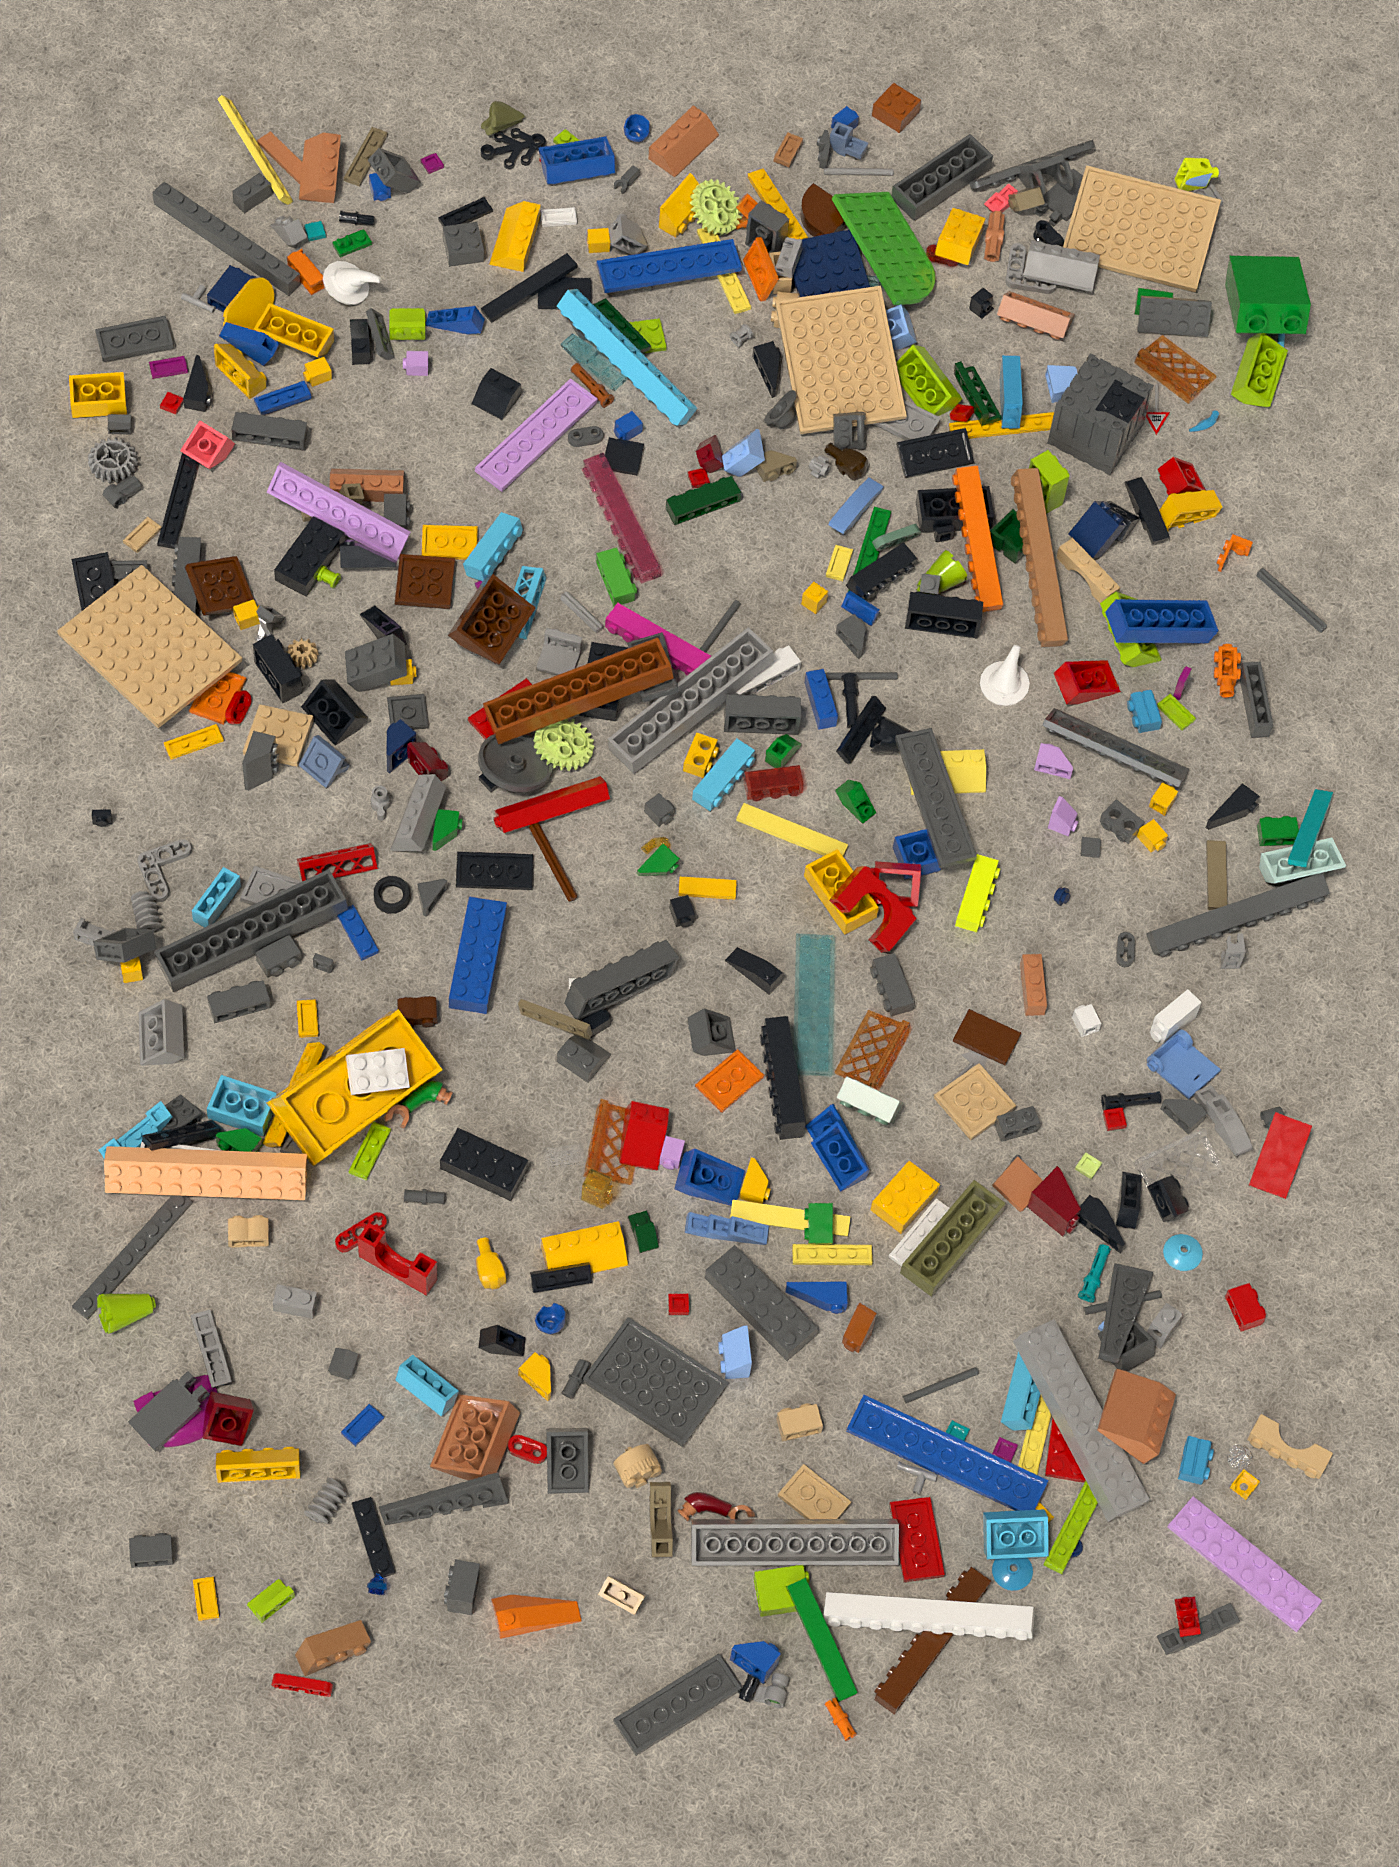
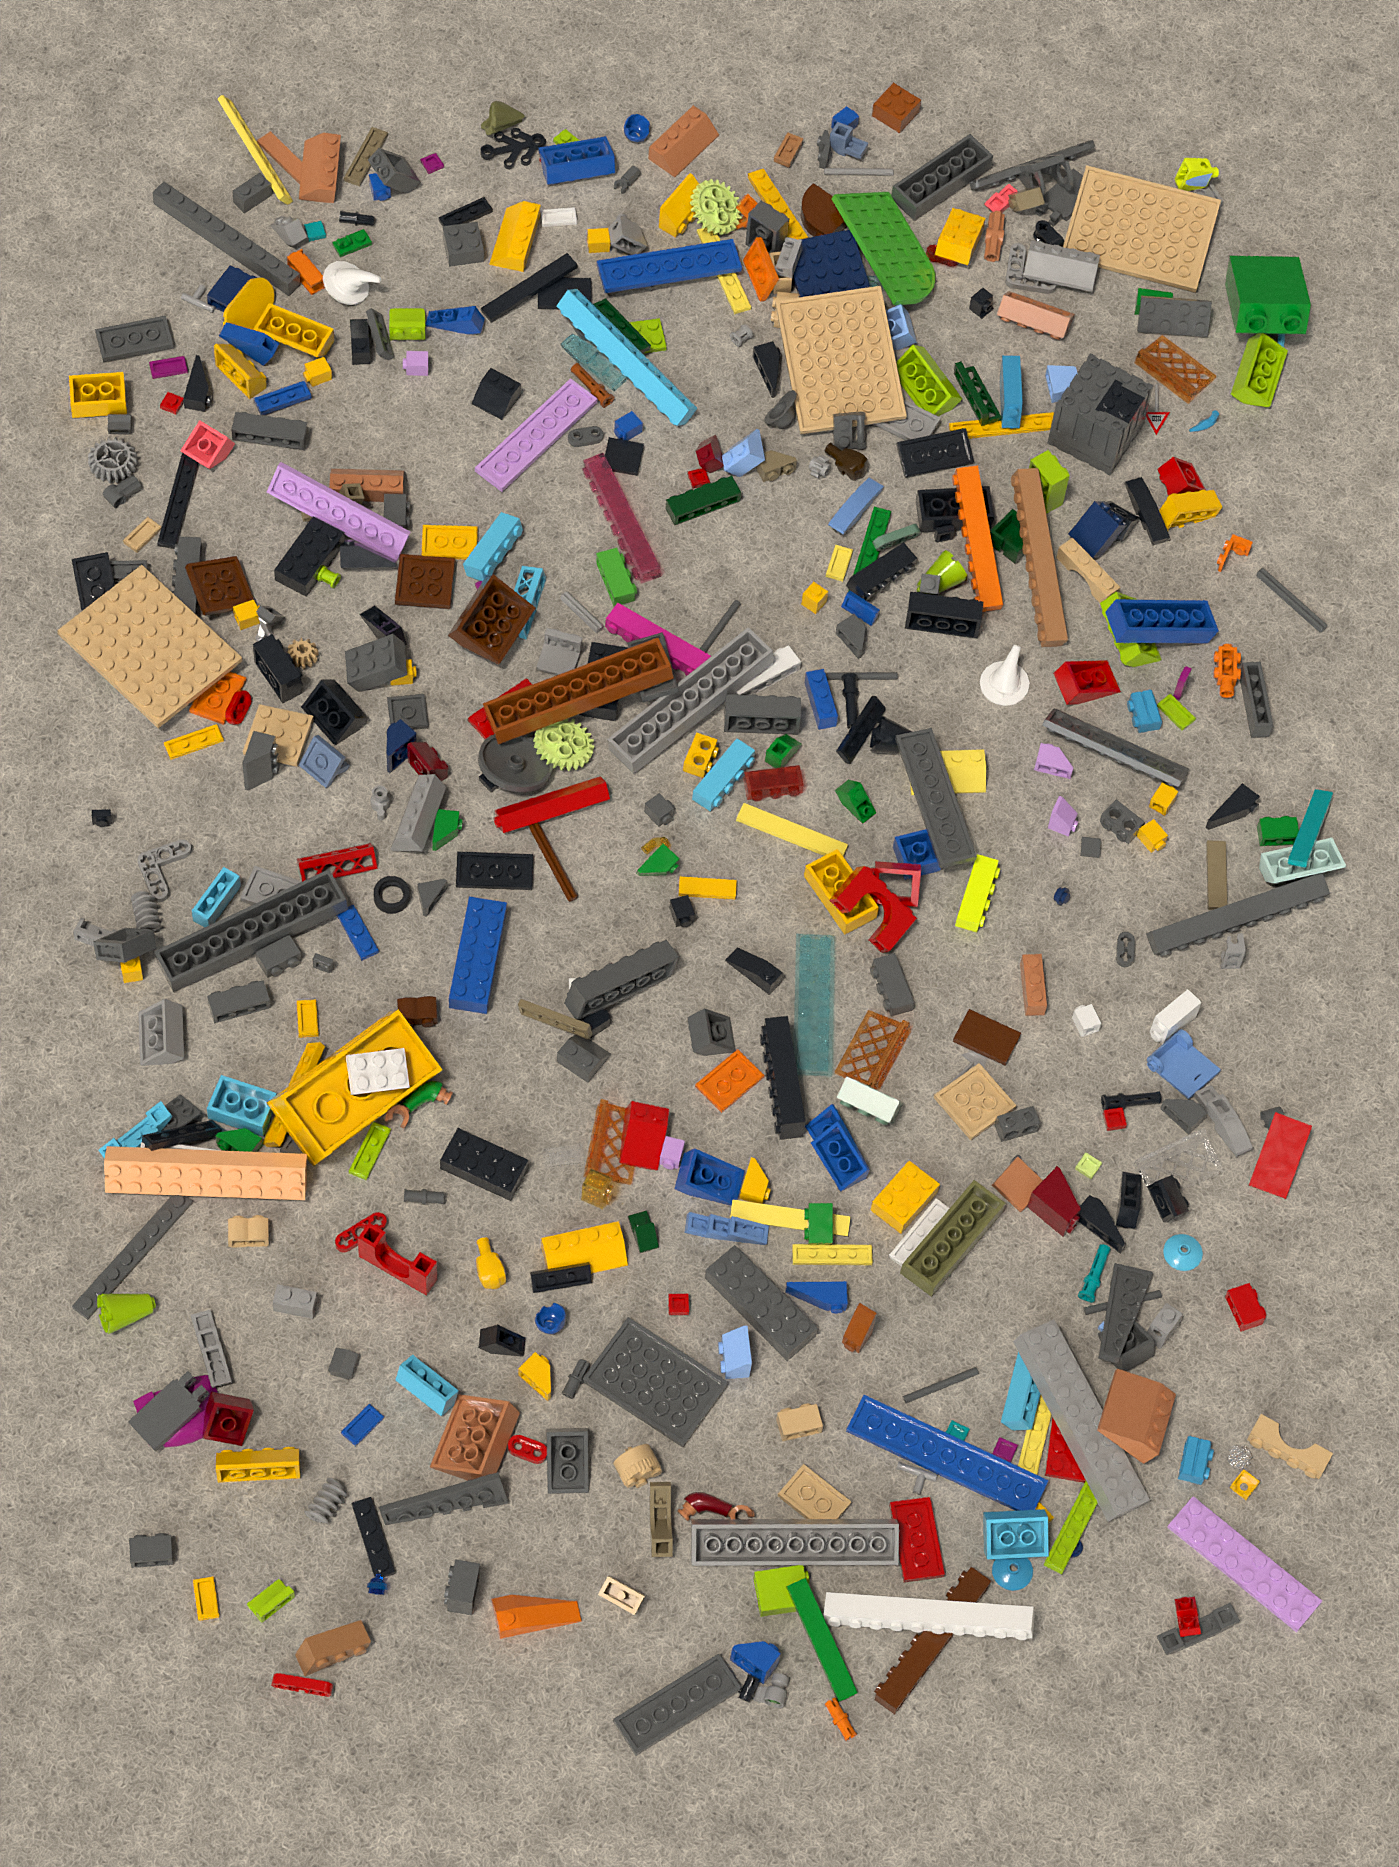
(961, 413): red plate -> none

